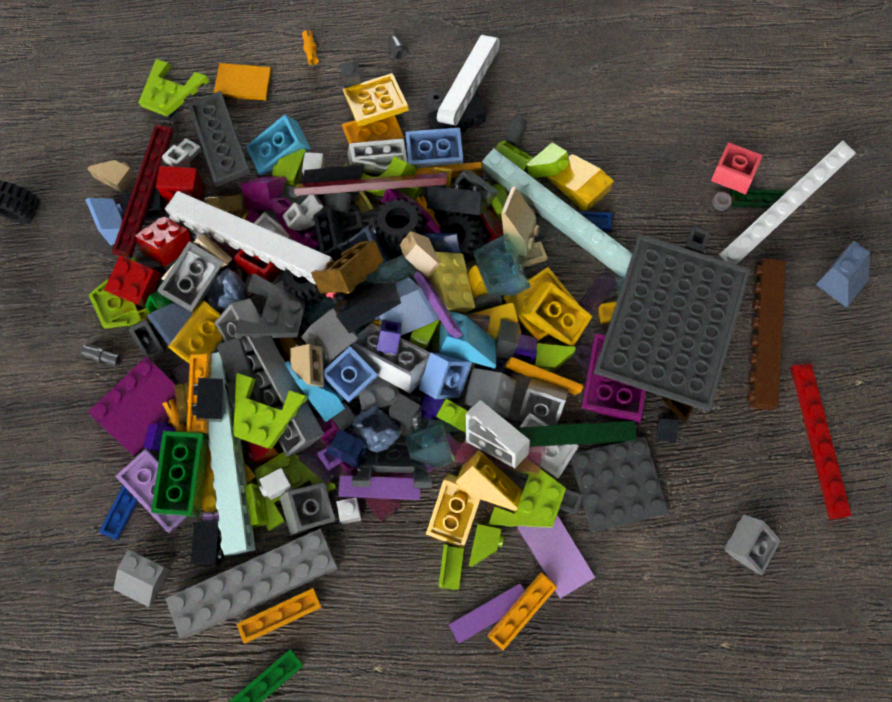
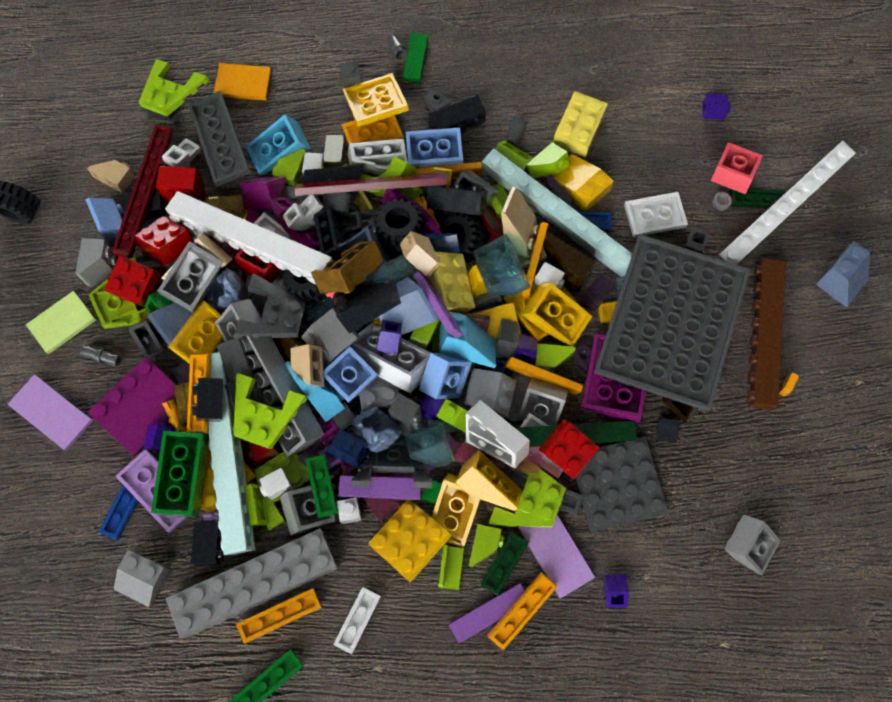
(50, 412): none -> lavender tile
(60, 322): none -> yellowish green tile
(95, 261): none -> light grey slope
(310, 47): light orange pin -> none
(321, 486): none -> green tile
(333, 151): none -> slope
(357, 620): none -> white plate
(409, 540): none -> yellow plate
(415, 57): none -> green tile
(431, 495): none -> green slope
(468, 80): white beam -> none
(504, 563): none -> dark green tile
(535, 257): none -> light orange tile
(550, 274): none -> white brick
(553, 186): none -> tile
(568, 448): none -> red brick
(569, 260): none -> dark brown slope
(580, 124): none -> light yellow brick
(616, 591): none -> dark purple brick
(655, 214): none -> white plate
(715, 106): none -> dark purple brick
(788, 384): none -> light orange tile
(820, 441): red plate -> none

